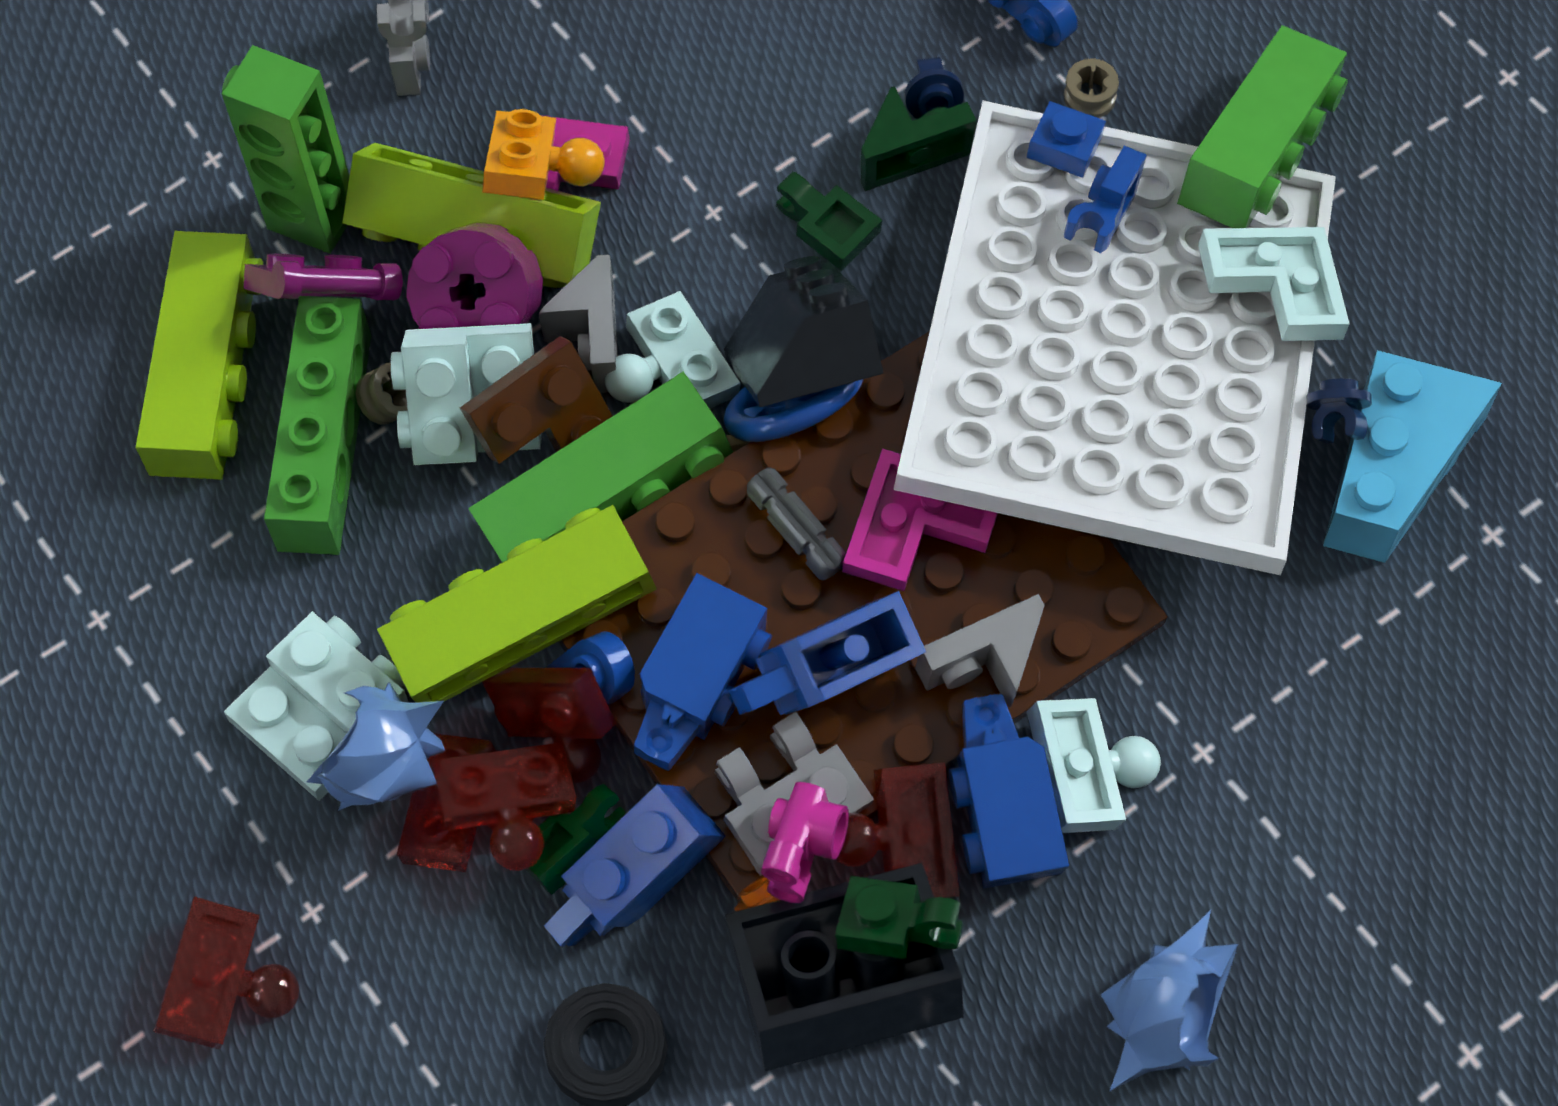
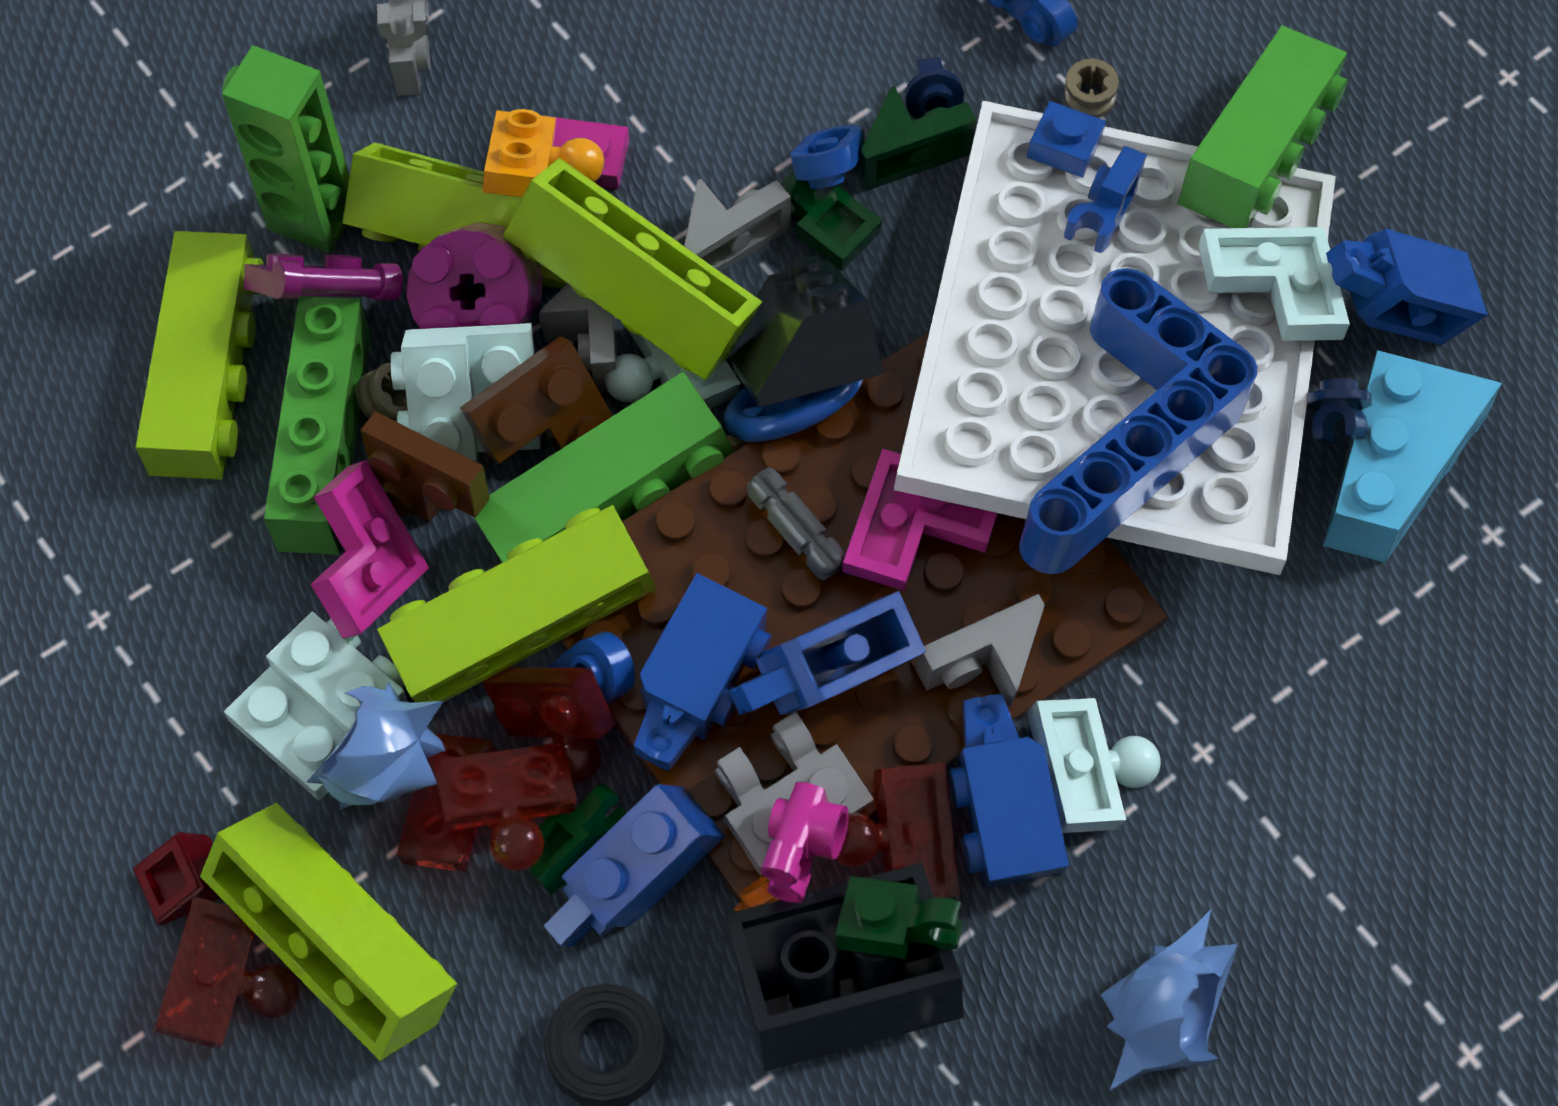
(173, 877): none -> dark red slope
(328, 930): none -> lime brick
(379, 552): none -> dark pink plate
(420, 472): none -> reddish brown plate
(631, 269): none -> lime brick
(731, 234): none -> light grey slope
(827, 155): none -> blue plate
(1199, 396): none -> blue beam
(1409, 285): none -> blue hinge

